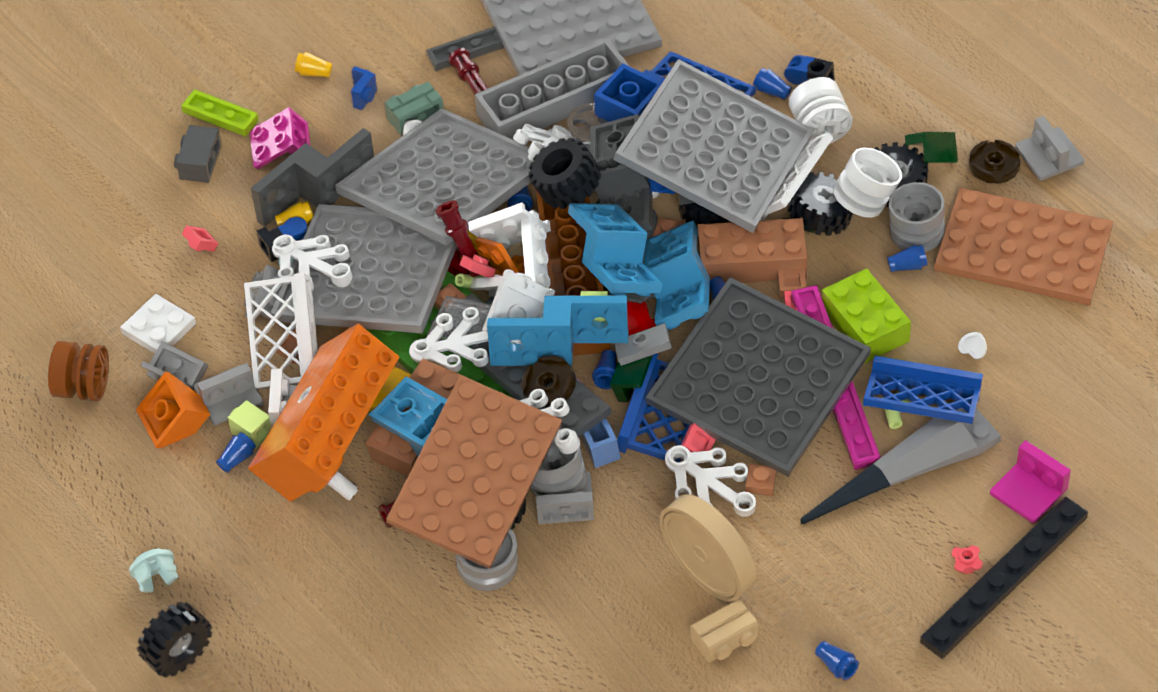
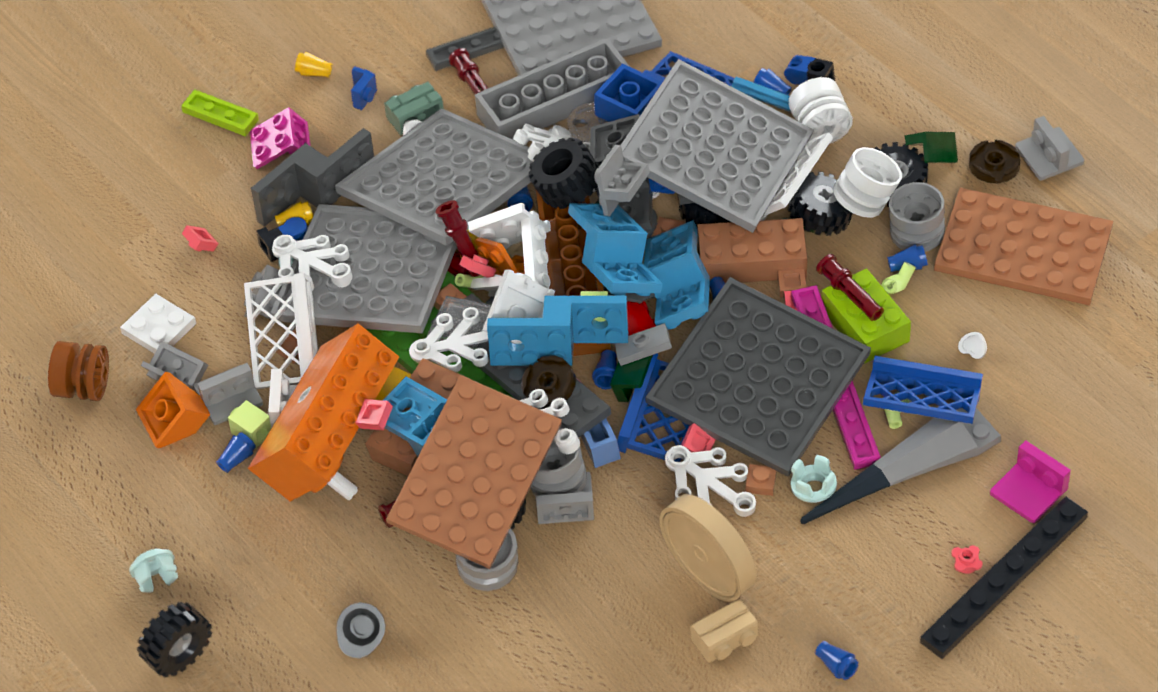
(198, 153): dark grey brick -> none
(360, 629): none -> piece
(374, 414): none -> coral plate
(618, 179): none -> light grey bracket
(762, 93): none -> dark azure axle
(820, 472): none -> light aqua piece
(842, 280): none -> dark red pin
(900, 280): none -> yellowish green arm

